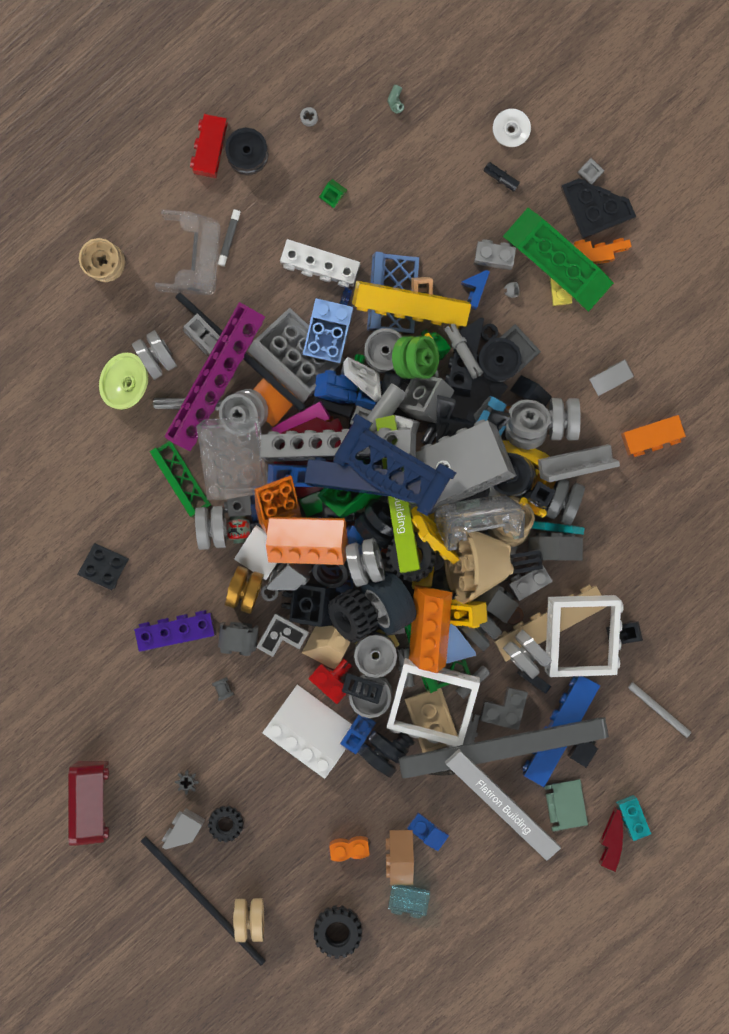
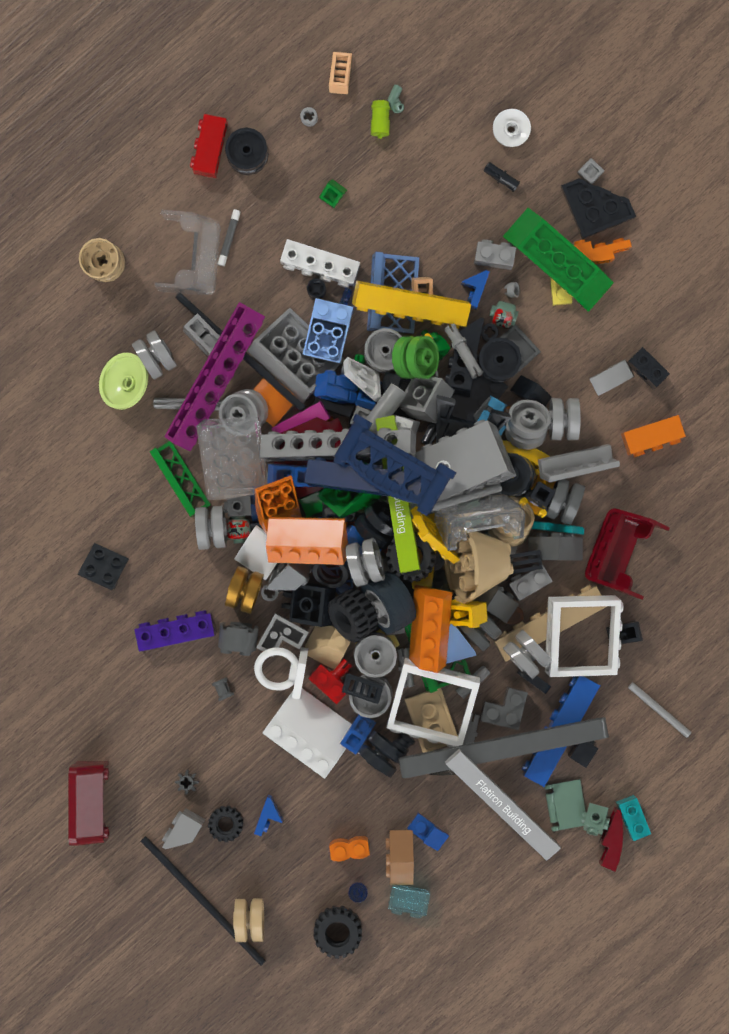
(269, 811): none -> blue slope
(296, 670): none -> white tile
(316, 289): none -> black wheel
(340, 85): none -> light nougat slope
(358, 892): none -> clear blue tile
(380, 118): none -> lime piece
(467, 497): none -> light grey bar
(504, 314): none -> sand green head
(595, 819): none -> sand green brick
(615, 548): none -> dark red windscreen
(648, 368): none -> black brick

